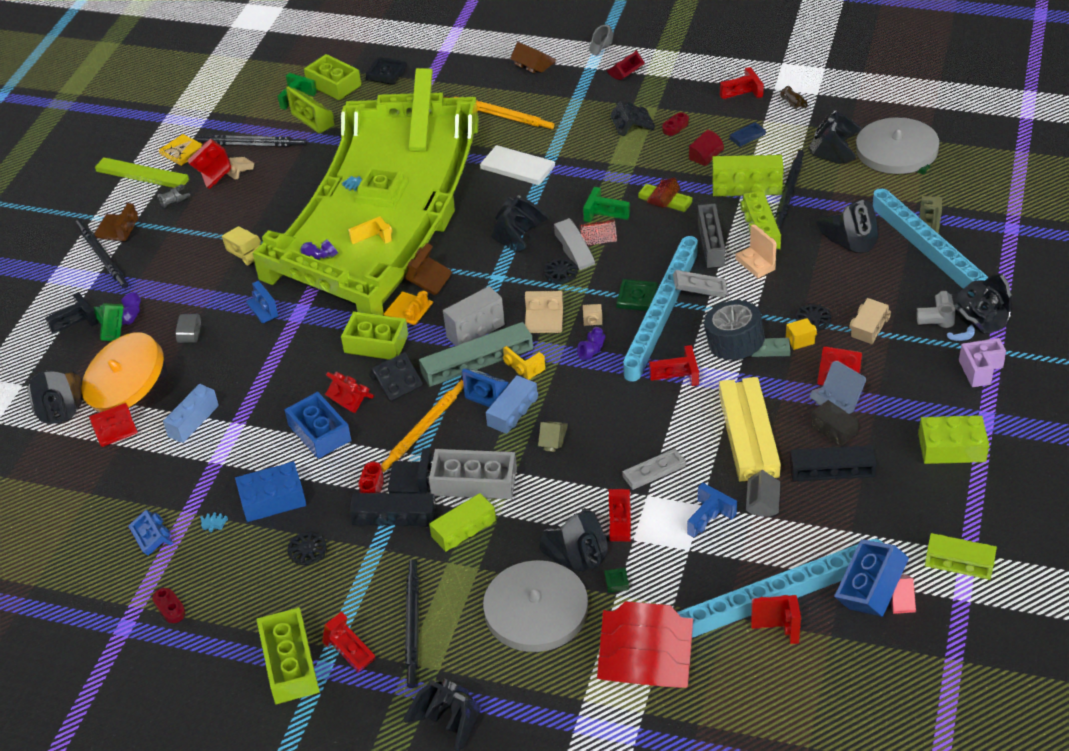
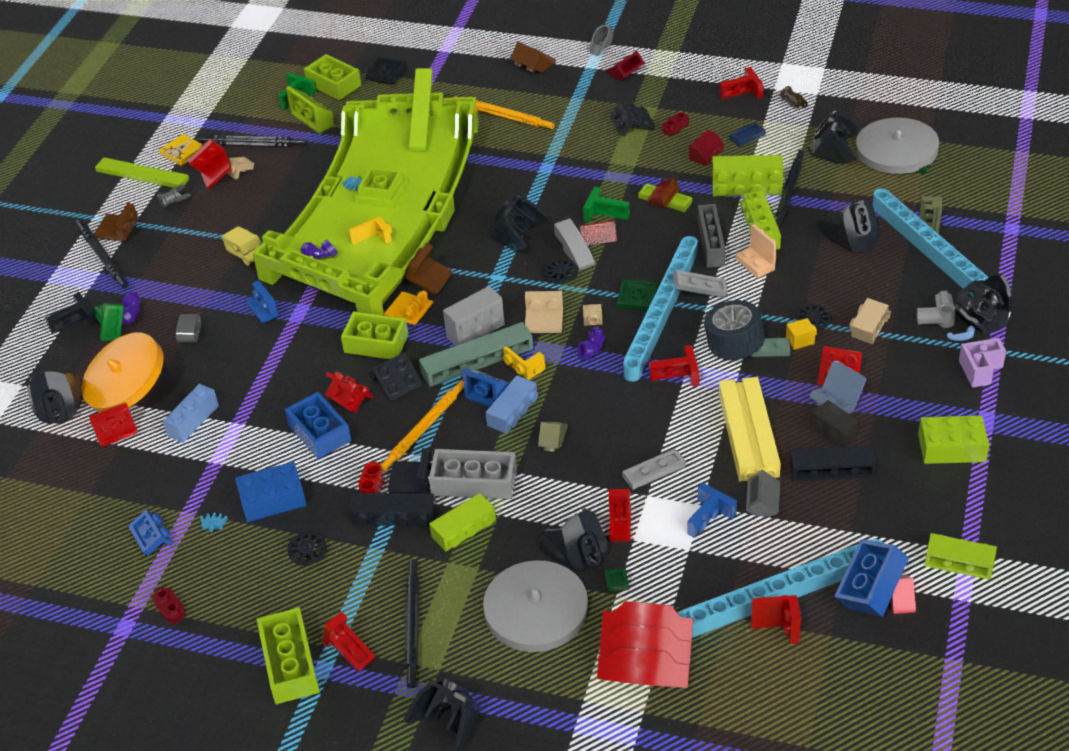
(517, 165): white tile -> none

